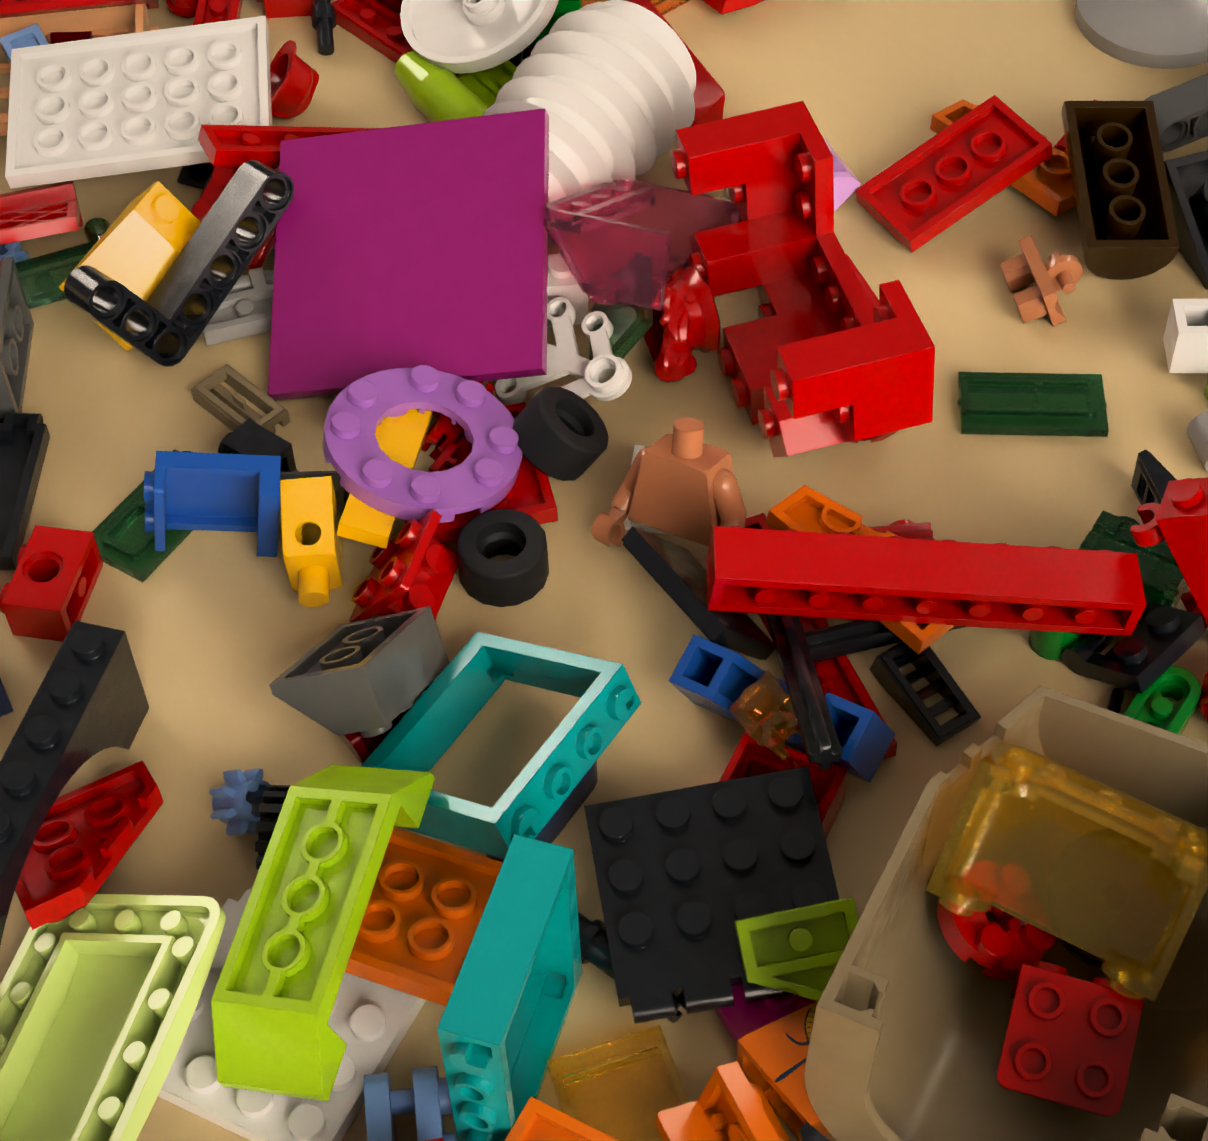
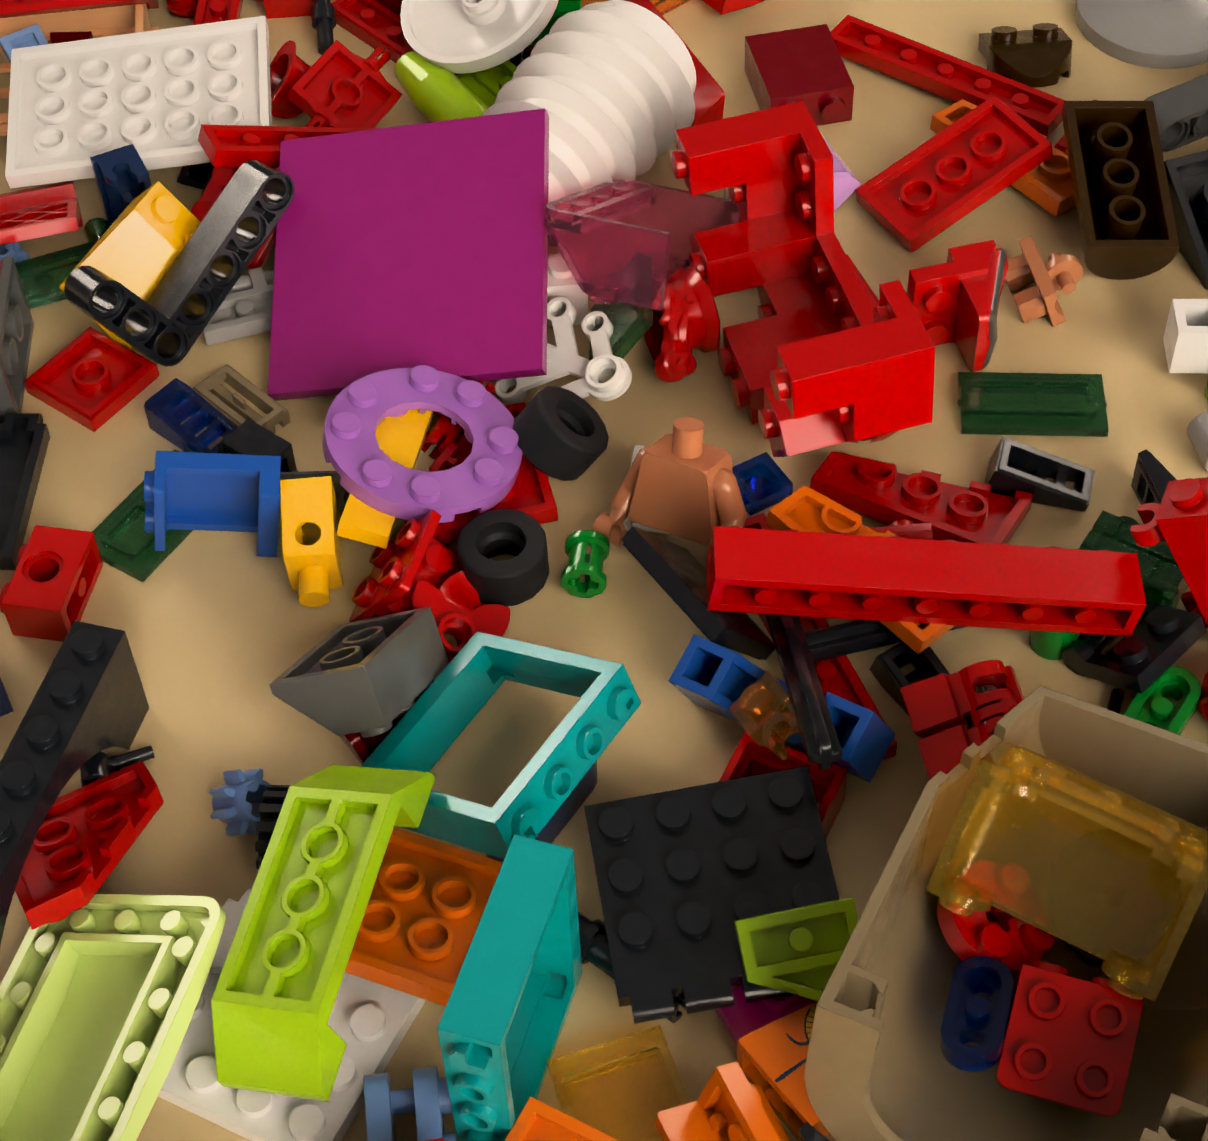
(92, 379): none -> red tile
(101, 765): none -> black hand
(119, 179): none -> dark blue hinge
(175, 404): none -> clear blue slope
(345, 89): none -> red plate
(459, 611): none -> red plate
(584, 563): none -> green bush
(761, 483): none -> clear blue plate
(797, 68): none -> dark red brick
(890, 496): none -> red wing
(942, 72): none -> red plate
(947, 704): none -> red hips
(962, 299): none -> red piece
(974, 1017): none -> clear blue plate
(1026, 469): none -> black slope
(1028, 55): none -> dark brown slope

